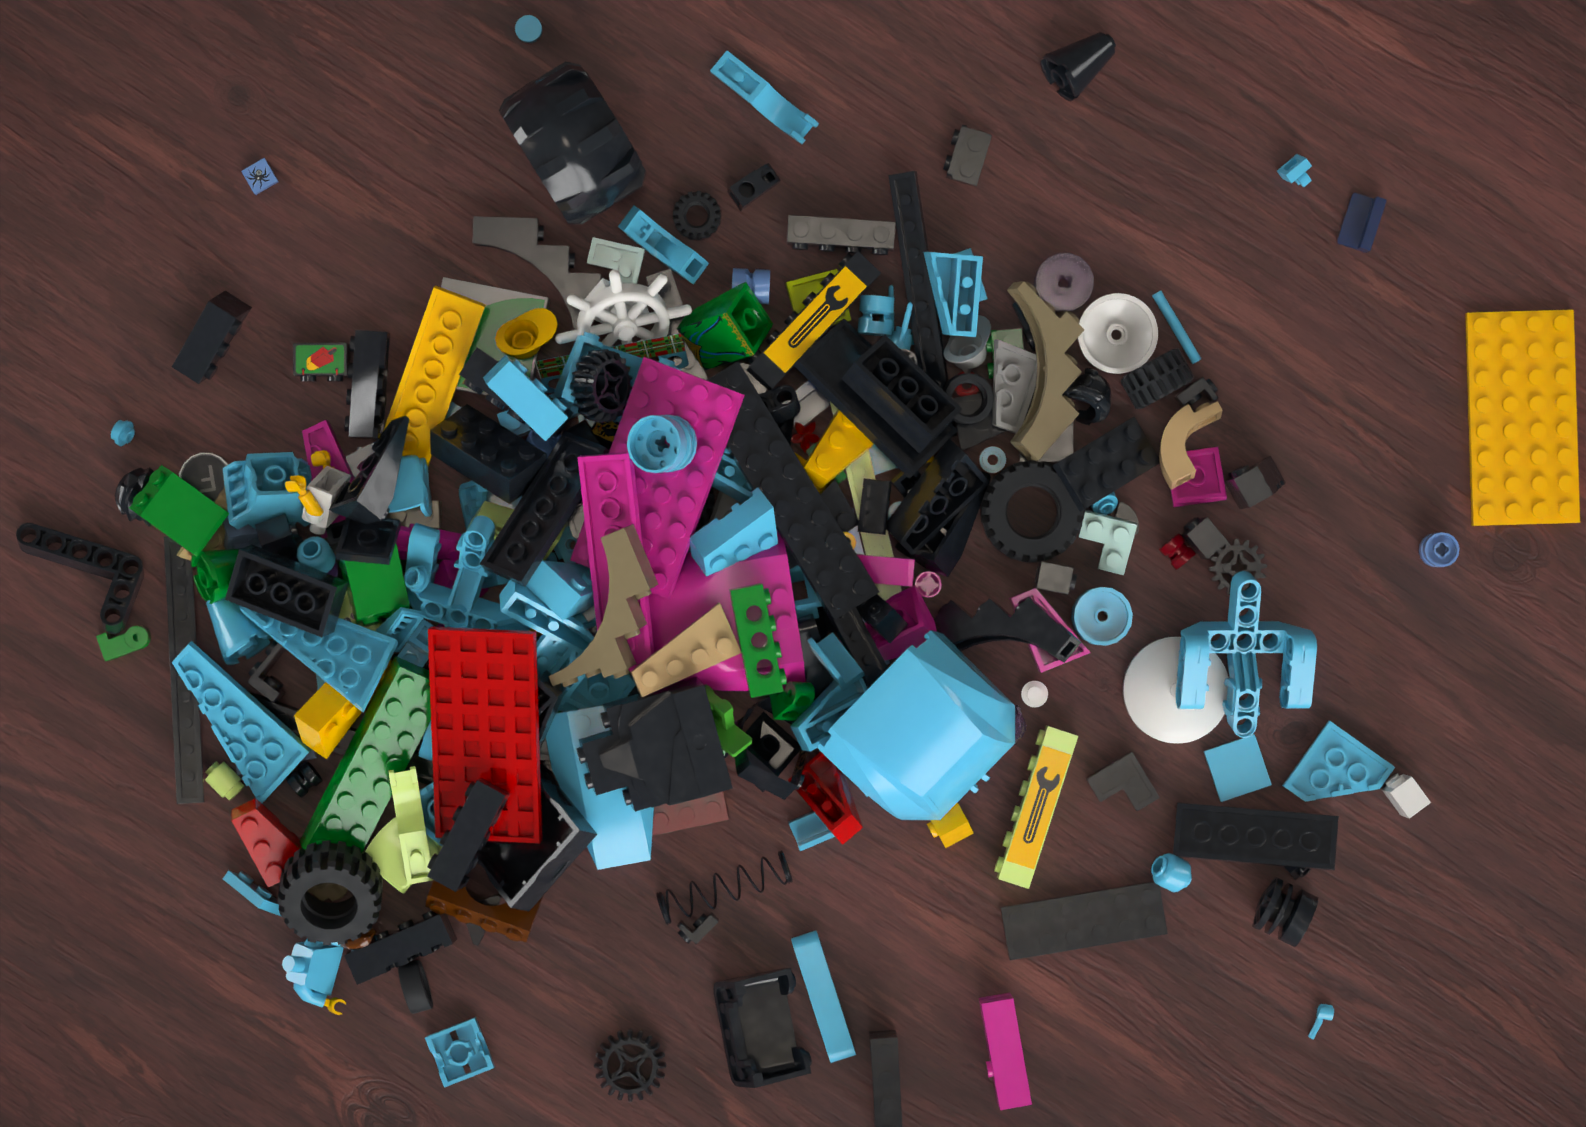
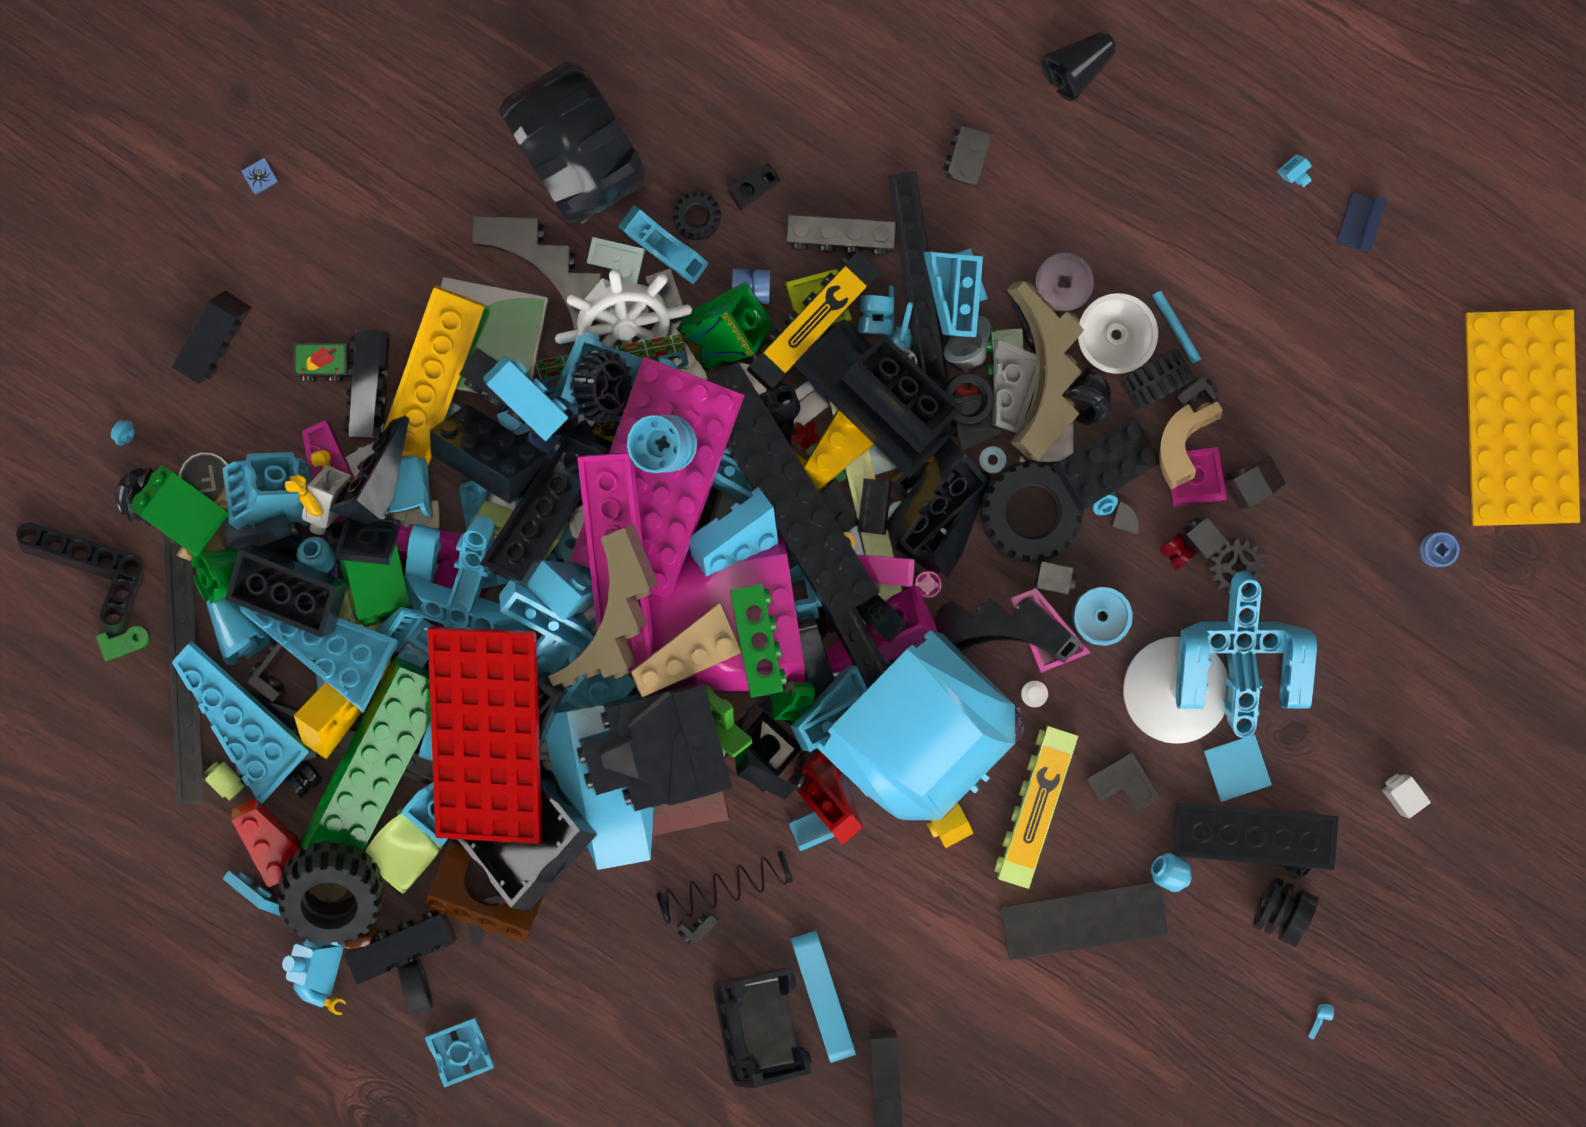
(411, 825): yellowish green piece -> none
(417, 578): medium azure plate -> none
(468, 834): black wedge -> none
(526, 333): yellow piece -> none
(528, 29): medium azure tile -> none
(622, 1055): black gear -> none
(763, 97): medium azure piece -> none
(837, 660): medium azure panel -> none
(1005, 1051): dark pink brick -> none
(1115, 535): light aqua plate -> none
(1337, 767): medium azure plate -> none

